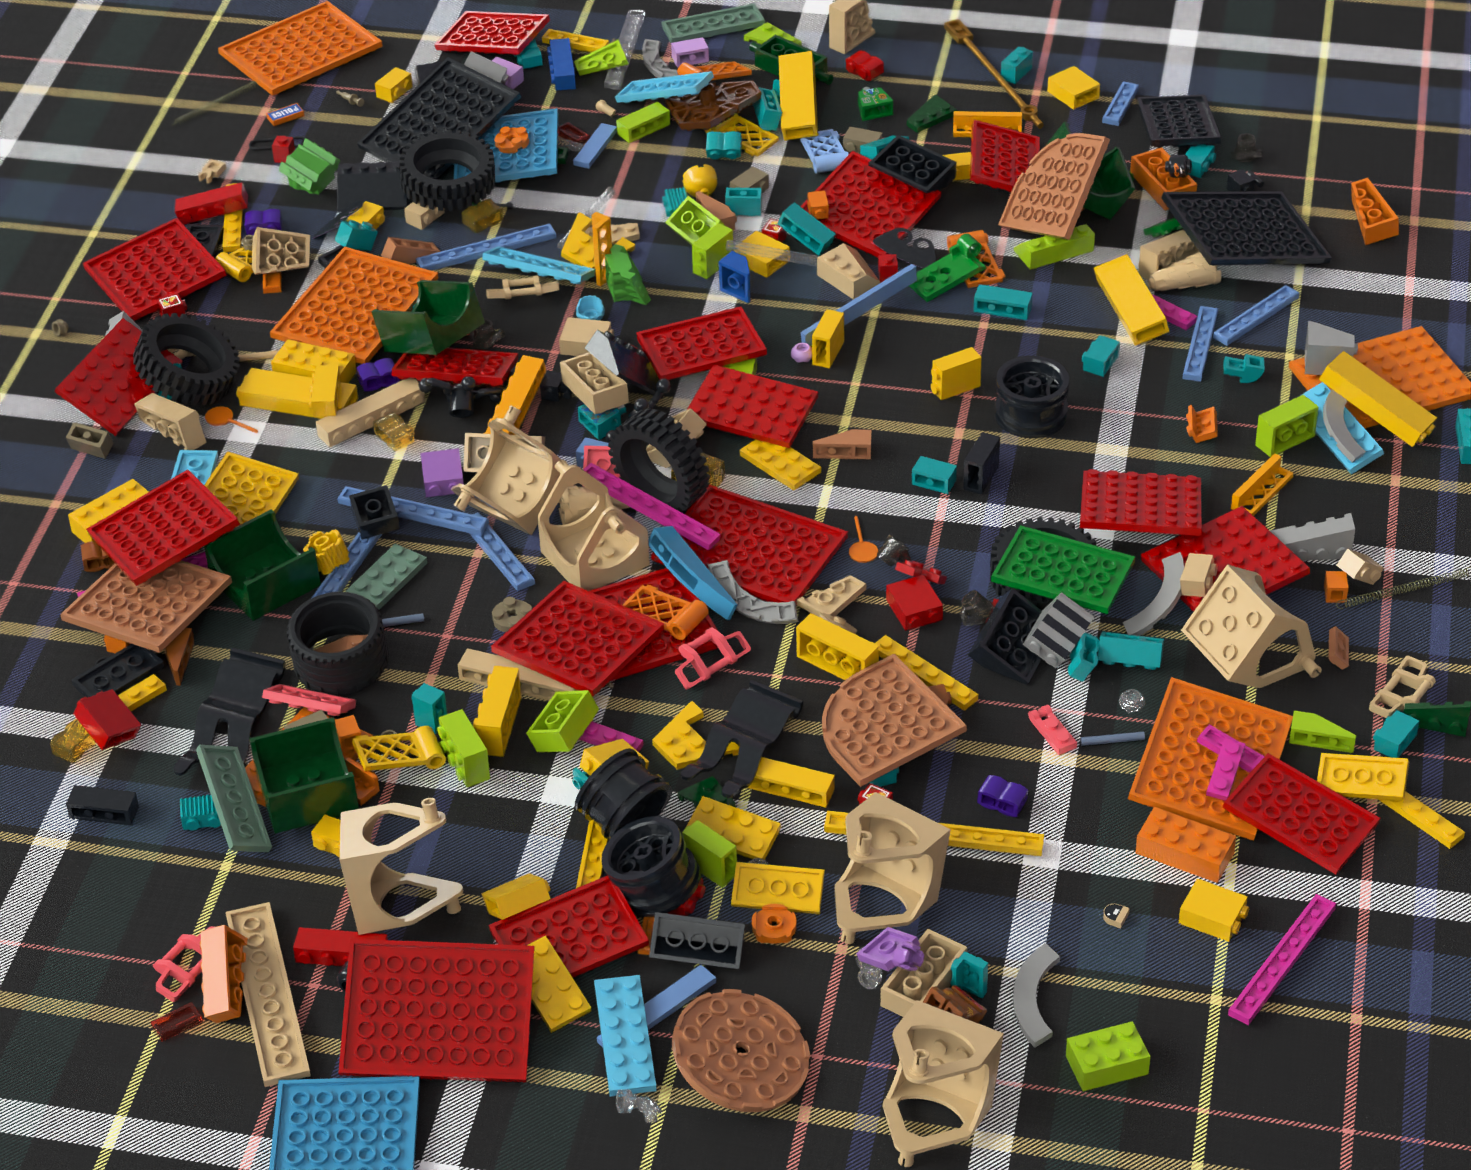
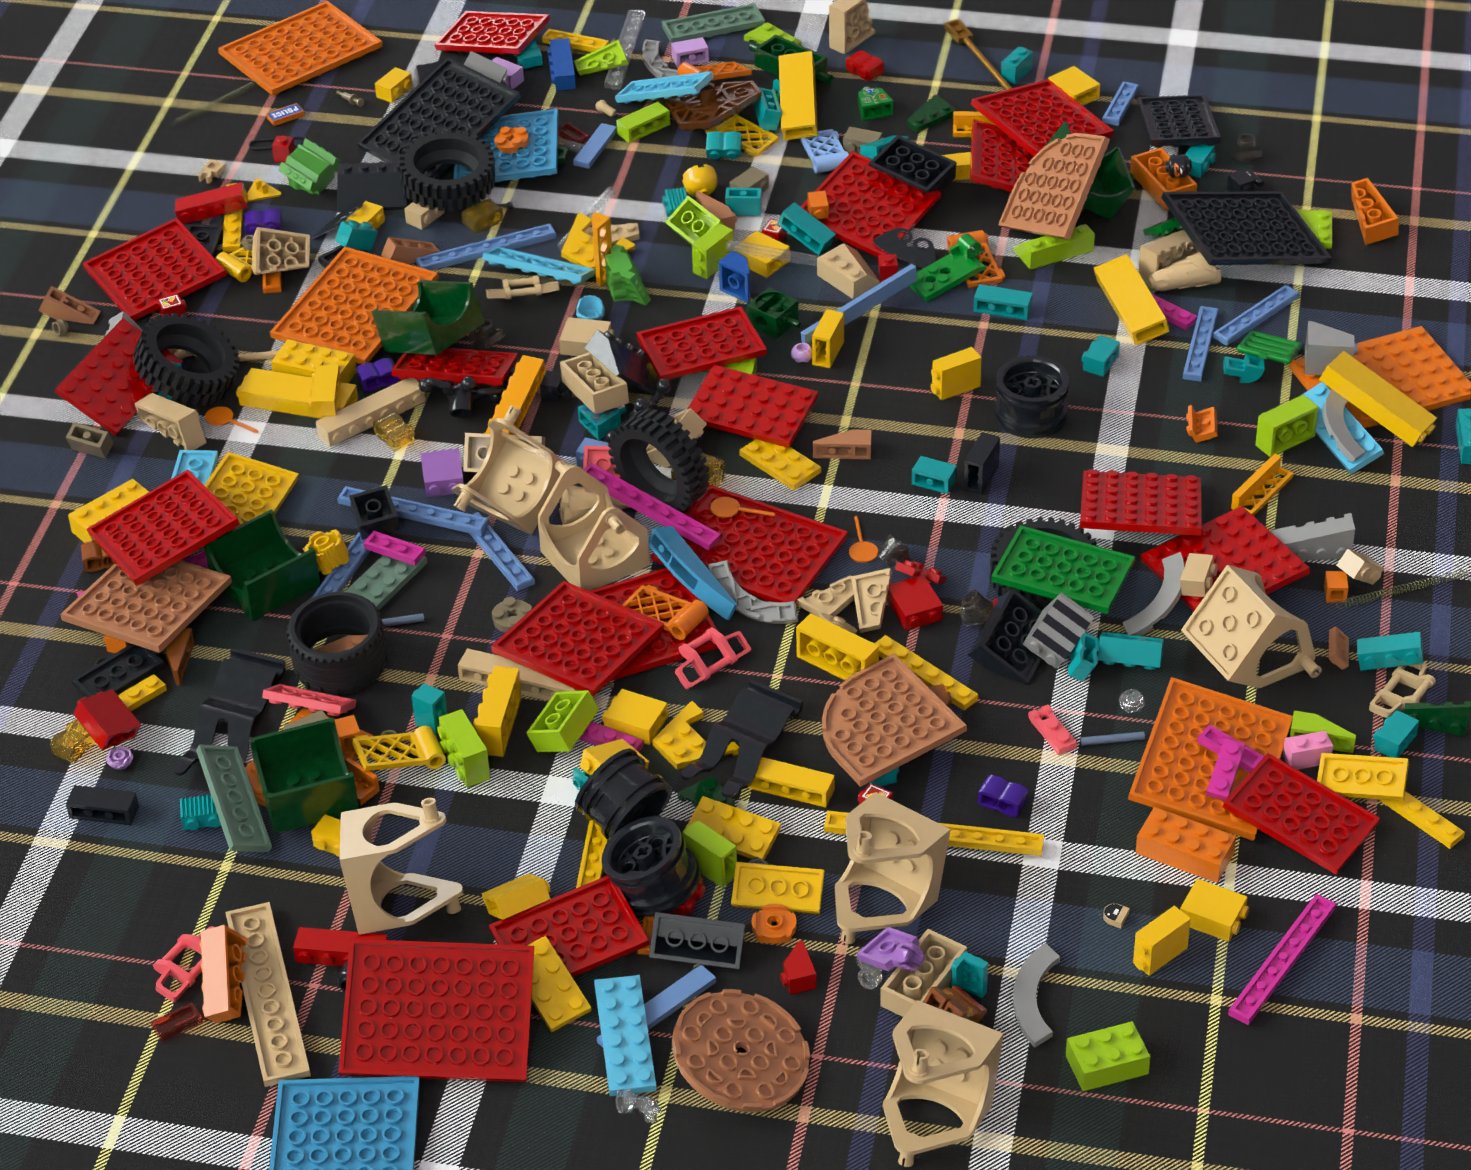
(65, 307): none -> nougat slope
(119, 758): none -> lavender plate
(261, 191): none -> yellow piece
(394, 548): none -> dark pink plate
(636, 715): none -> yellow brick
(728, 507): none -> orange piece
(773, 312): none -> dark green piece
(798, 971): none -> red slope
(870, 598): none -> tan wing
(1036, 112): none -> red plate
(1161, 940): none -> yellow brick
(1270, 347): none -> green bar
(1306, 749): none -> bright pink brick
(1320, 224): none -> lime wing
(1390, 651): none -> teal brick

